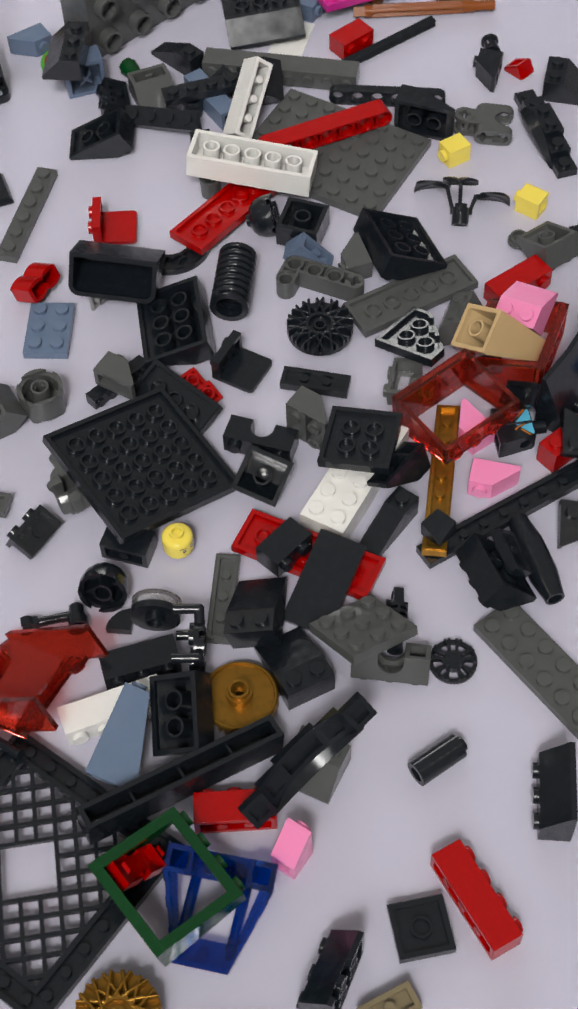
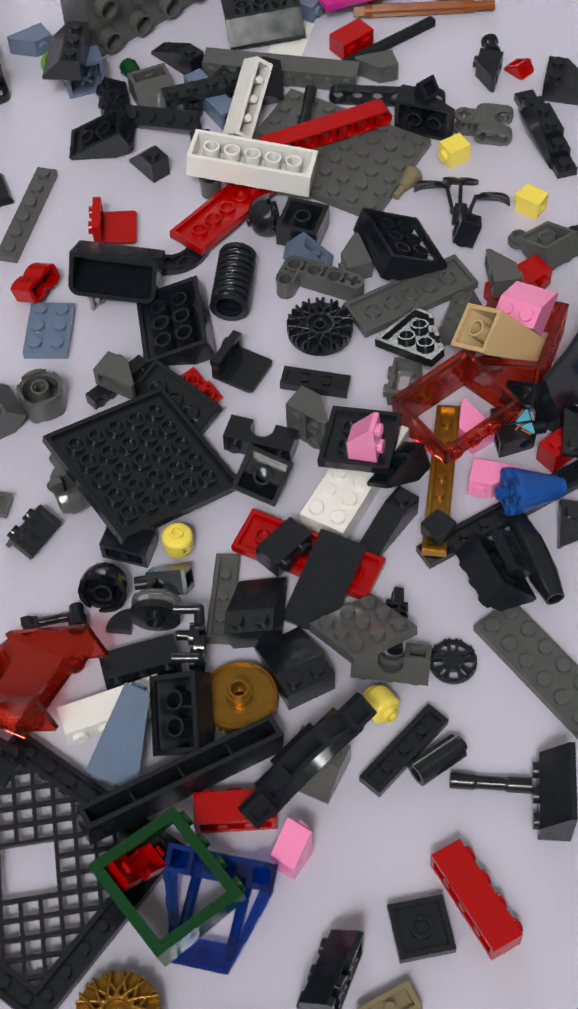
(152, 163): none -> black slope
(176, 578): none -> black torso
(308, 101): none -> black piece
(366, 439): none -> bright pink slope
(378, 66): none -> dark grey slope
(384, 703): none -> light yellow head
(403, 749): none -> black plate
(408, 180): none -> dark tan cone
(427, 89): none -> black slope
(466, 229): none -> black brick
(472, 781): none -> black piece
(500, 272): none -> dark grey slope
(525, 490): none -> blue cone

